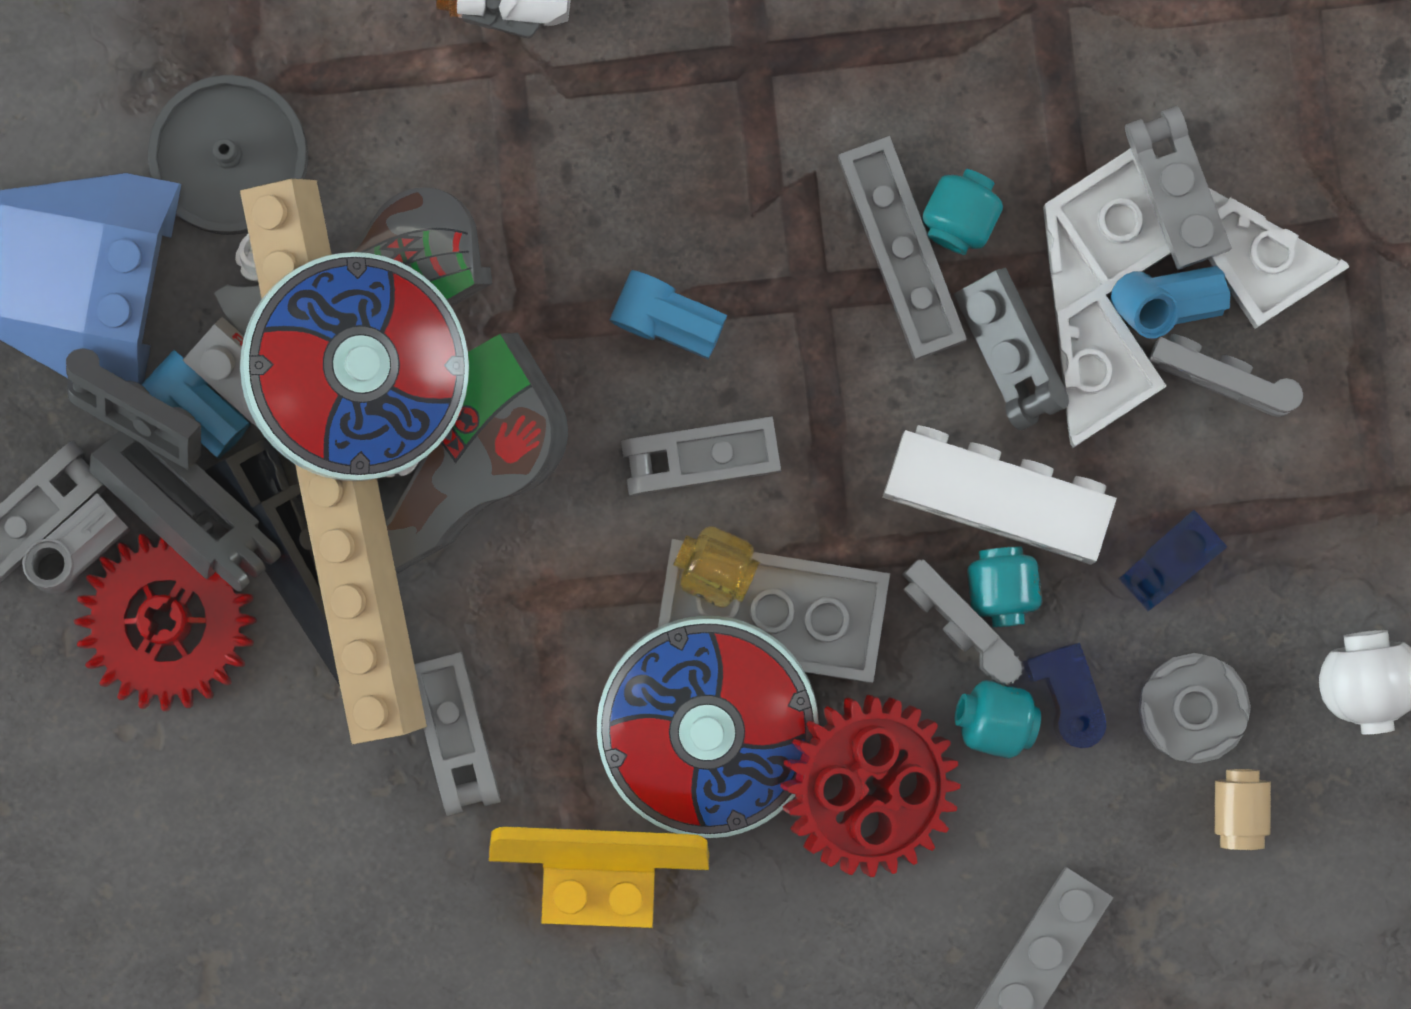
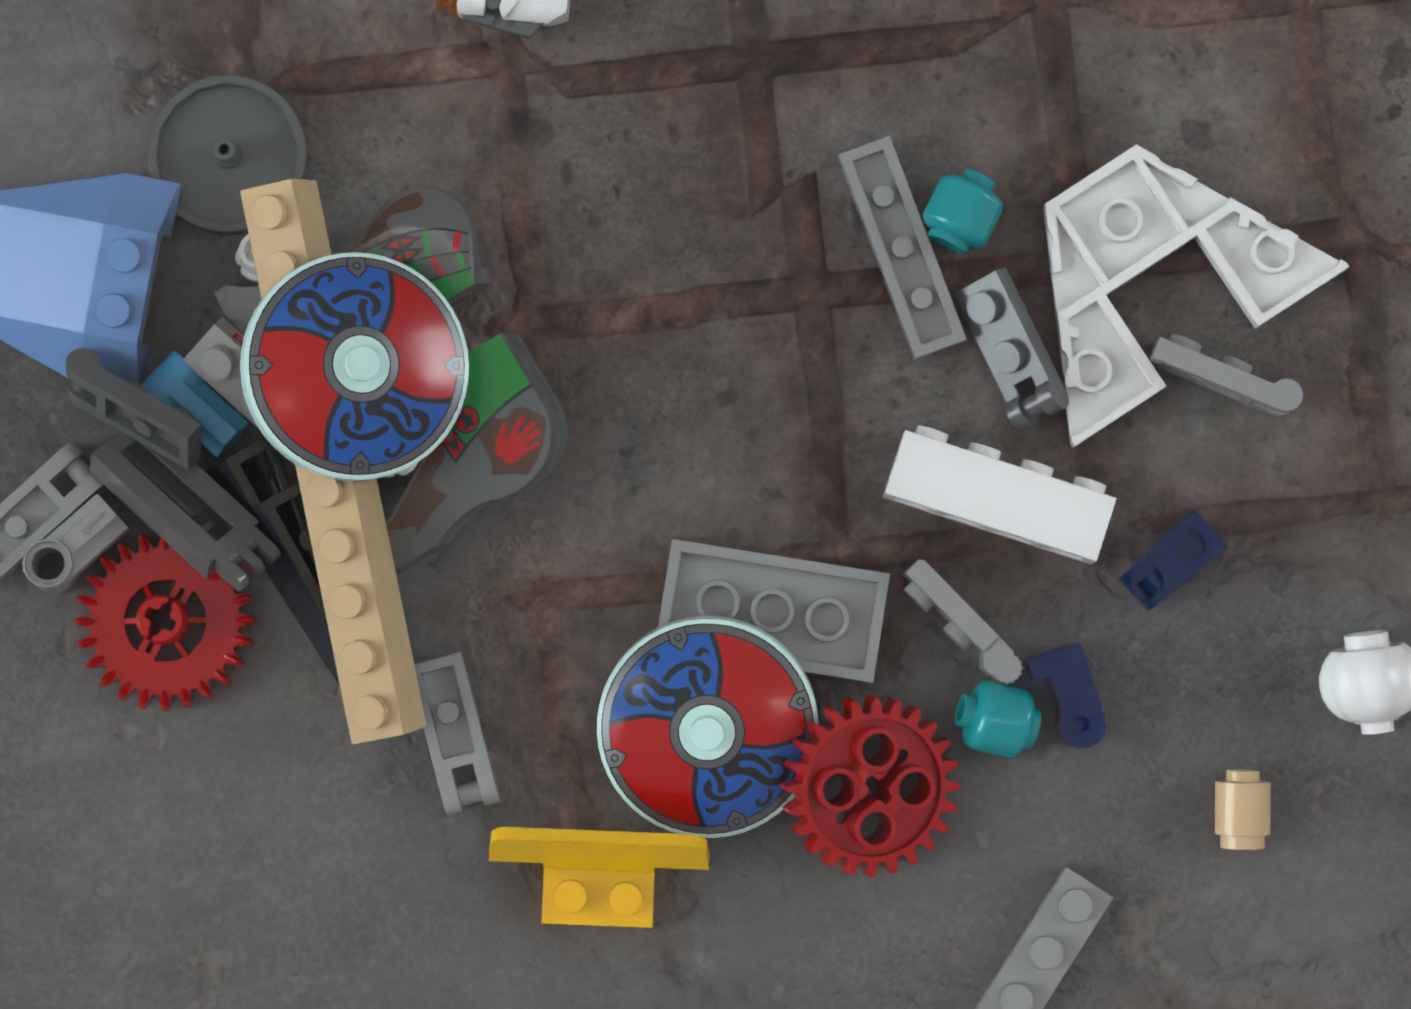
(655, 310): dark azure piece -> none
(703, 455): light grey plate -> none
(716, 566): clear yellow head -> none
(1004, 585): teal head -> none
(1160, 302): dark azure piece -> none
(1178, 189): light grey plate -> none
(1194, 708): light grey tile -> none

